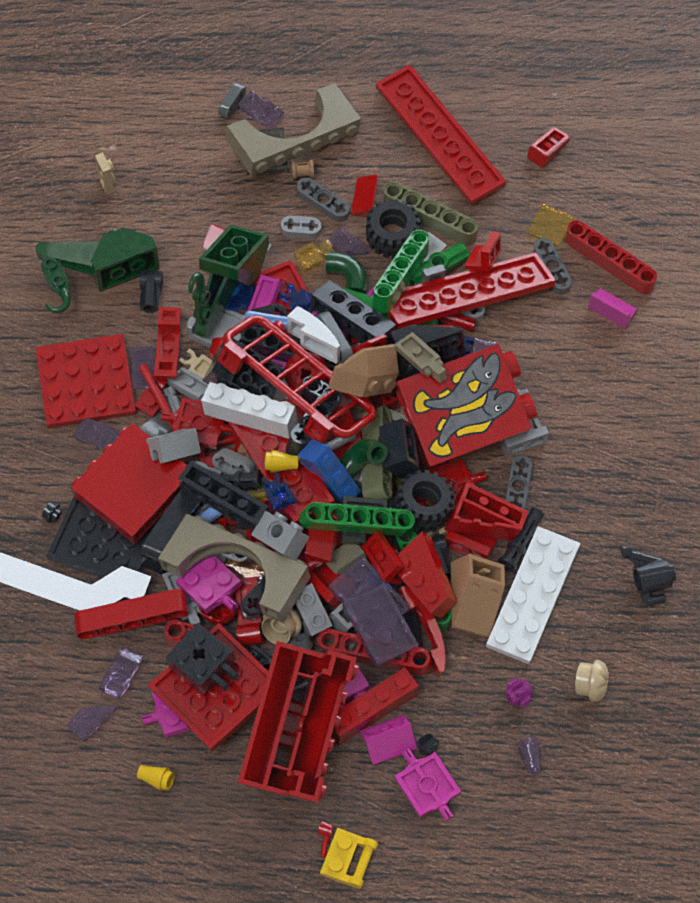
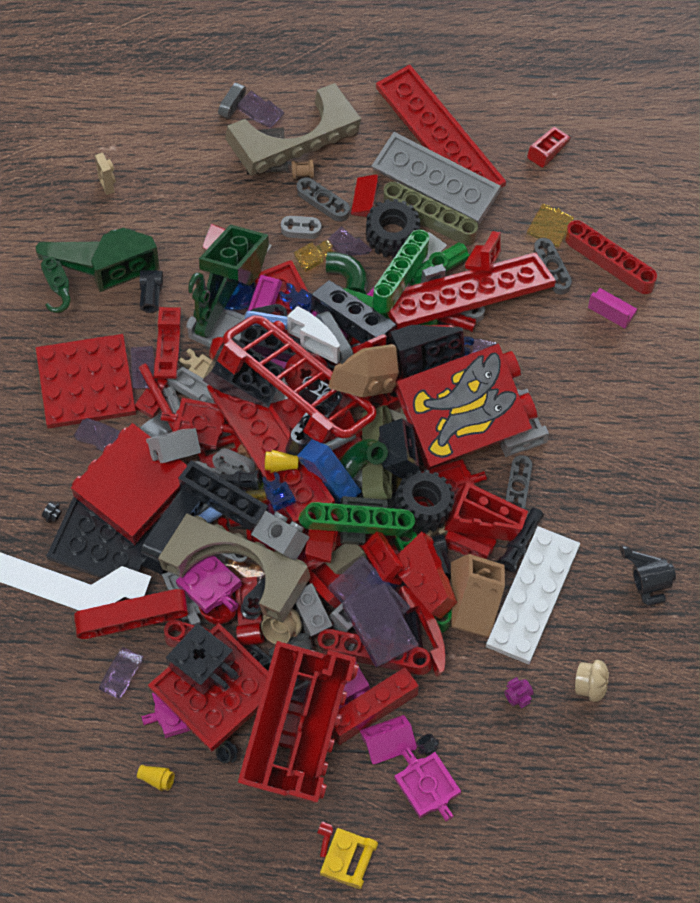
(89, 719): clear purple slope -> none
(227, 752): none -> black plate
(249, 409): white brick -> none
(421, 357): dark tan hinge -> none
(436, 177): none -> light grey plate
(531, 754): clear purple cone -> none

